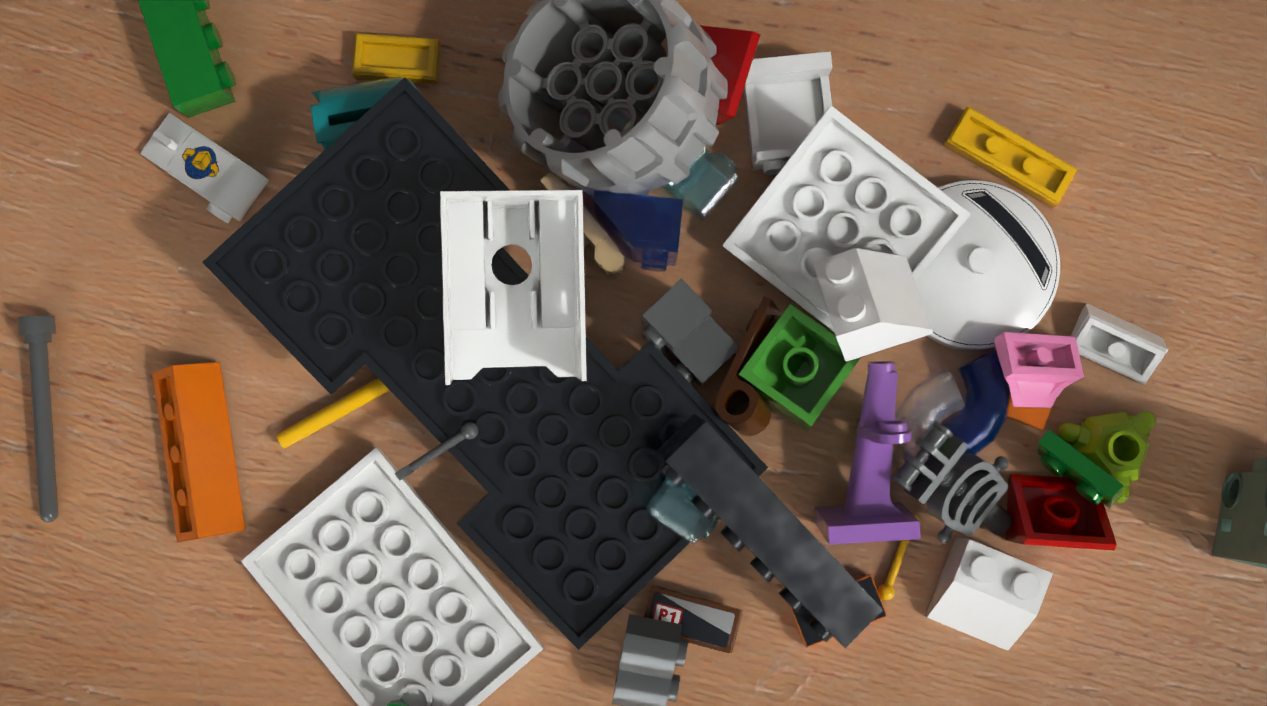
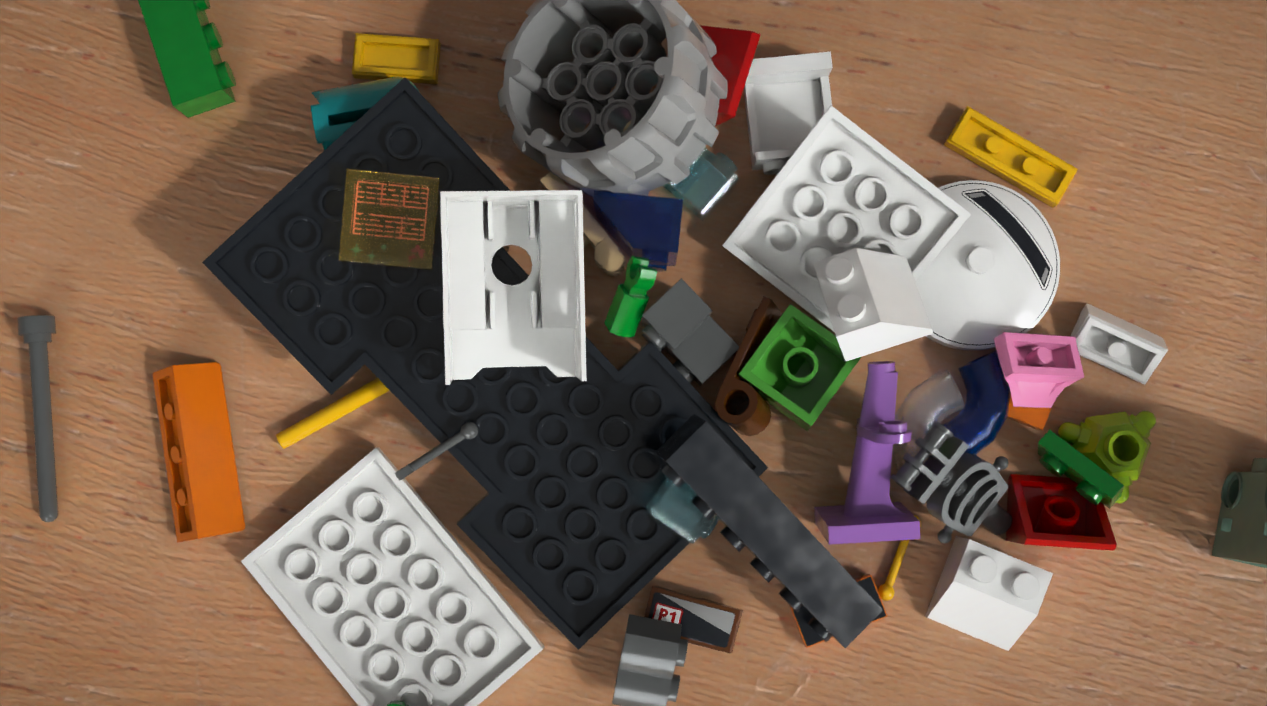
(205, 168): white door -> none
(389, 219): none -> clear yellow tile
(631, 298): none -> green bar

